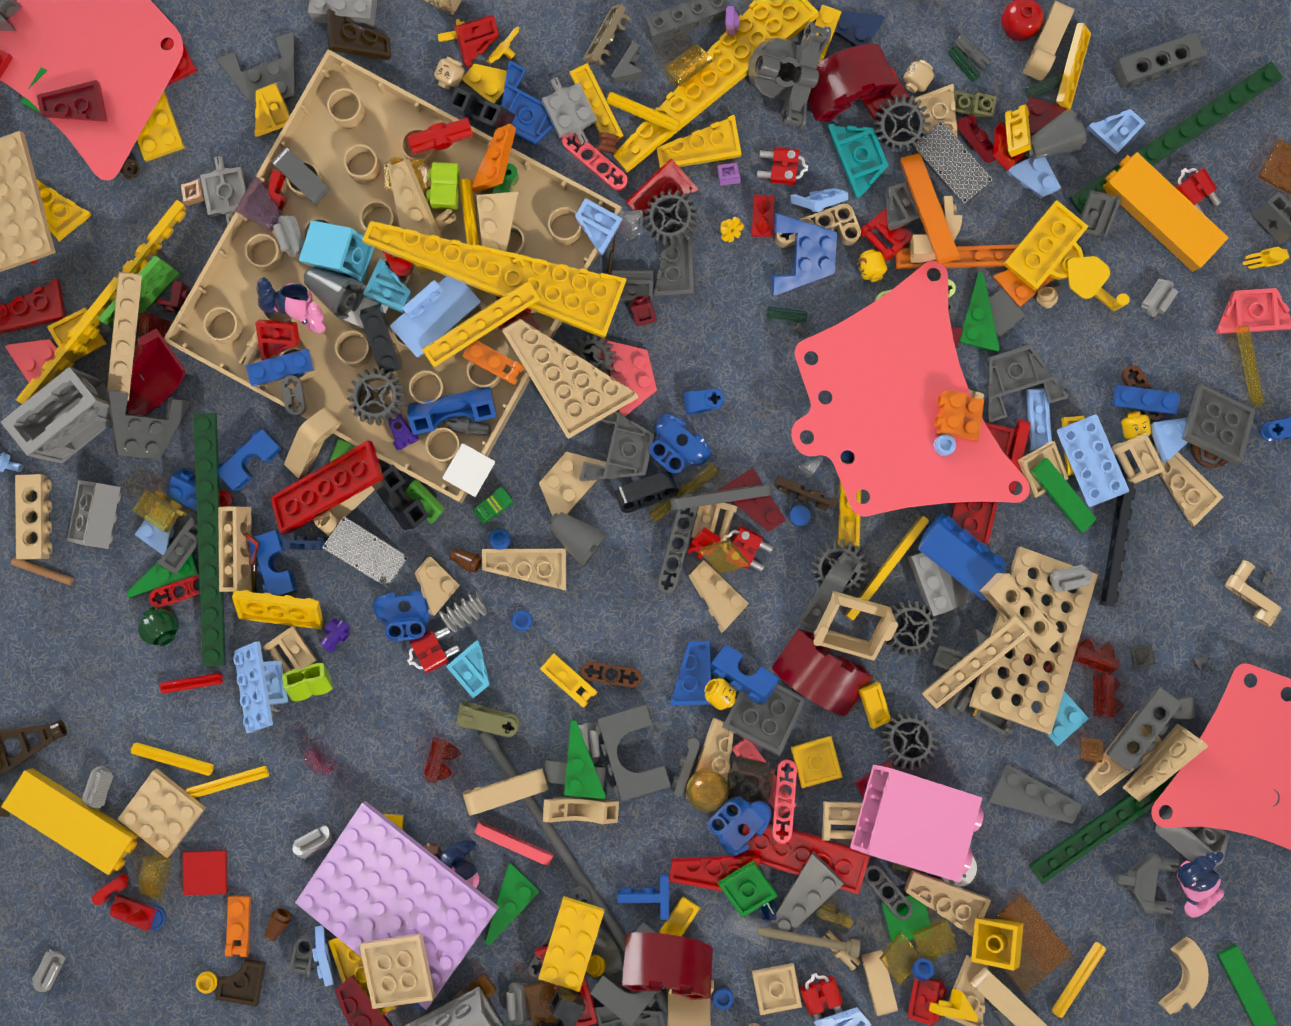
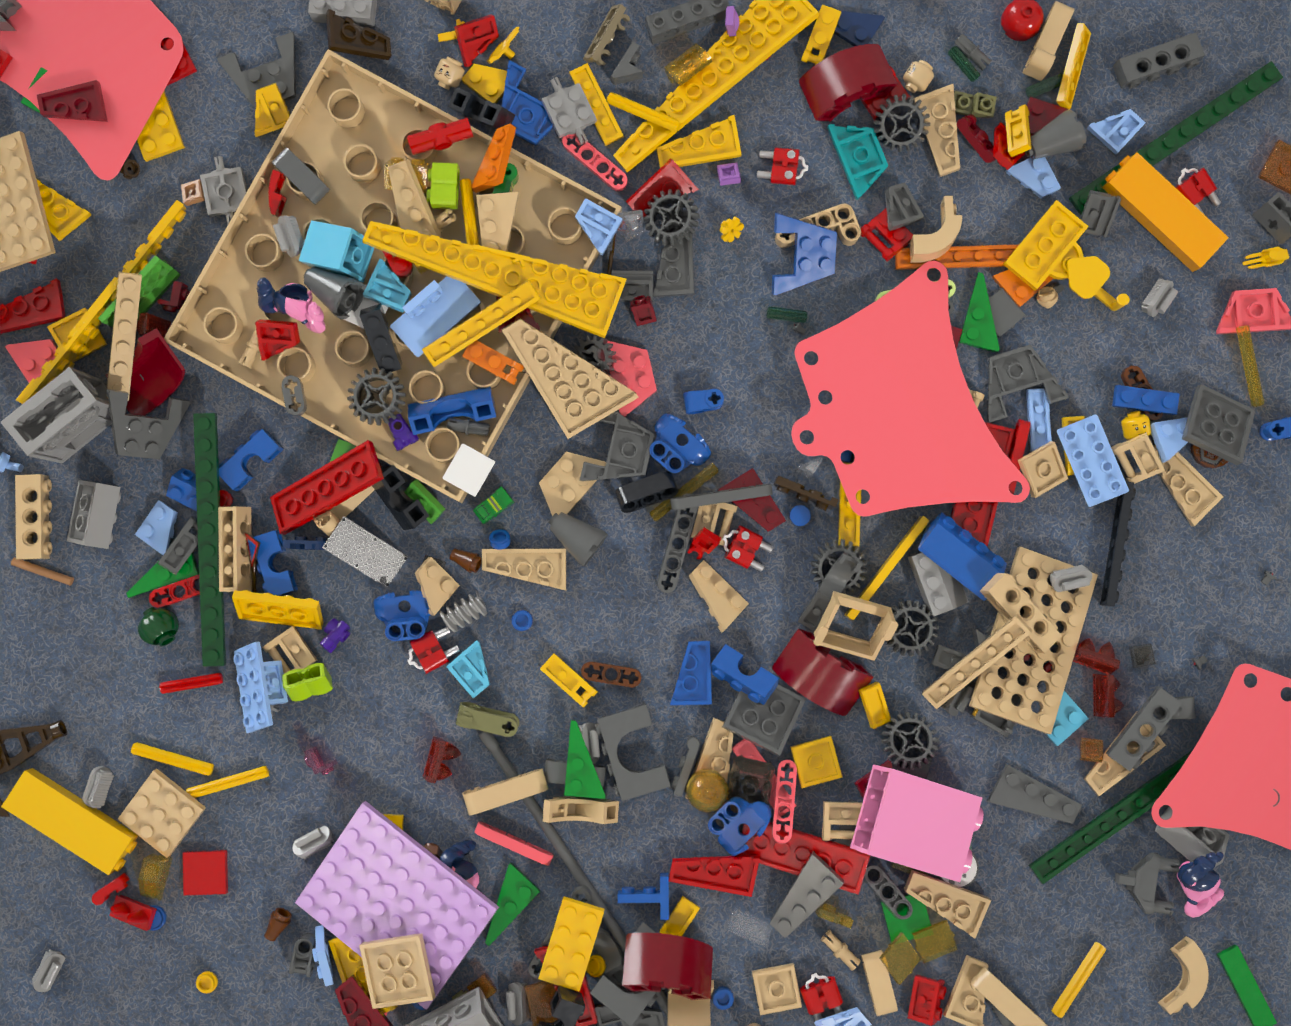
(158, 510): clear yellow bracket -> none
(238, 925): orange plate -> none
(244, 985): dark brown tile -> none
(259, 205): clear purple wing -> none
(280, 367): blue plate -> none
(309, 441): tan beam -> none
(607, 143): copper wheel -> none
(720, 694): yellow head -> none
(724, 556): clear yellow piece -> none
(748, 888): green tile -> none
(763, 216): red tile -> none
(768, 911): clear blue sticker -> none
(800, 74): dark grey piece -> none
(820, 199): light blue wing -> none
(850, 947): dark tan piece -> none
(872, 265): yellow head -> none
(923, 969): blue tile -> none
(929, 208): orange tile -> none
(944, 445): light blue tile -> none
(953, 162): flat silver sticker -> none
(957, 1007): yellow slope -> none
(959, 415): orange plate -> none
(997, 943): yellow slope -> none
(1040, 947): clear orange piece -> none
(1063, 495): green tile -> none
(1169, 757): tan wing -> none
(1266, 609): tan beam -> none

